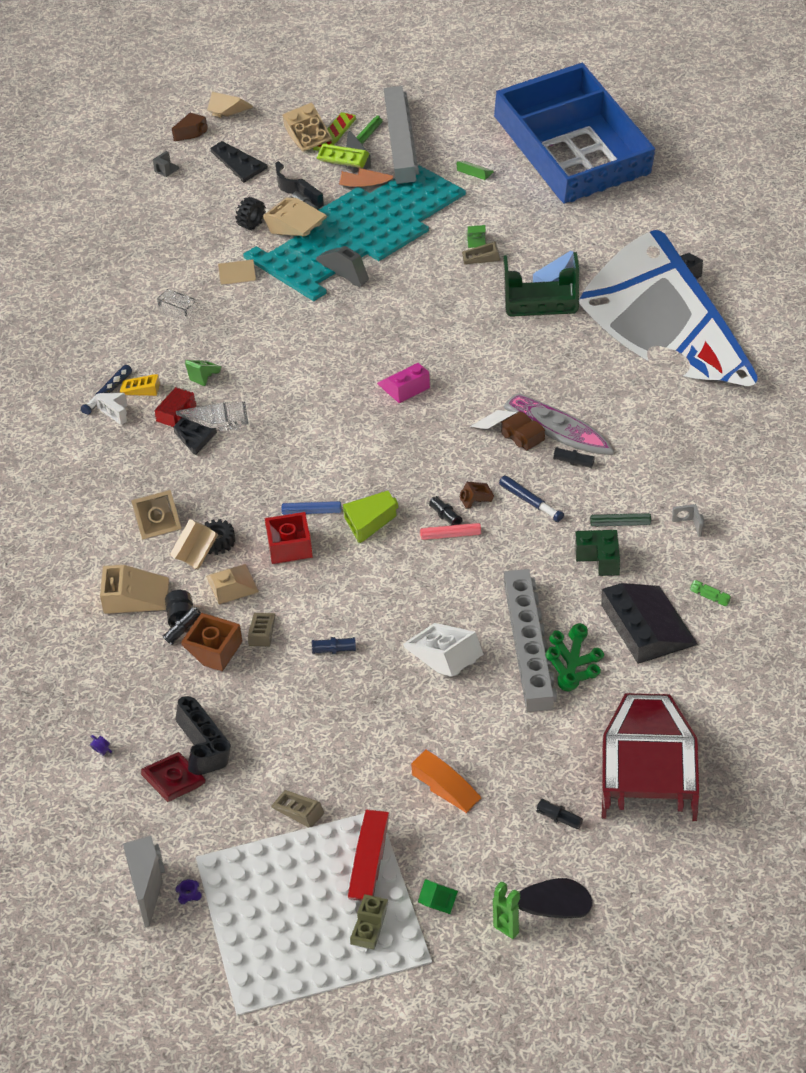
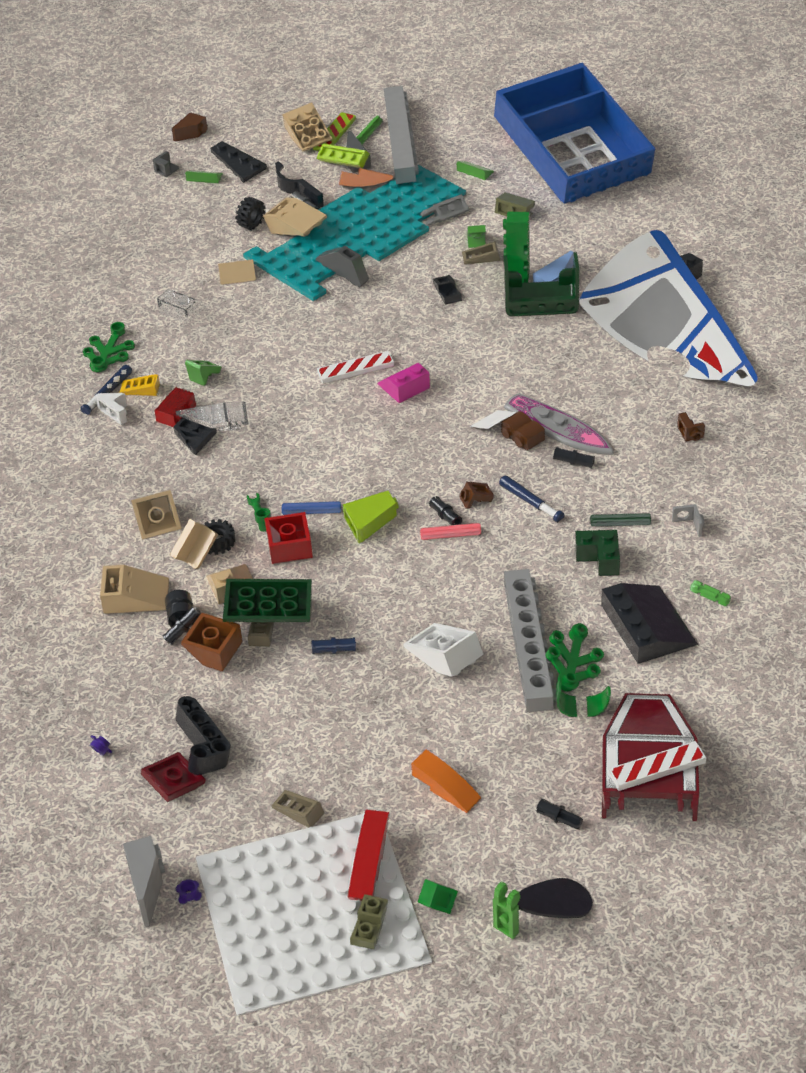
(101, 362): none -> green plant
(203, 176): none -> bright green slope
(226, 105): tan slope -> none
(260, 513): none -> green brick
(268, 600): none -> dark green slope
(355, 367): none -> white tile
(446, 209): none -> light grey hinge
(447, 289): none -> black slope
(511, 202): none -> olive hinge
(517, 242): none -> green wedge
(595, 704): none -> green piece
(657, 765): none -> white tile
(688, 429): none -> reddish brown bracket

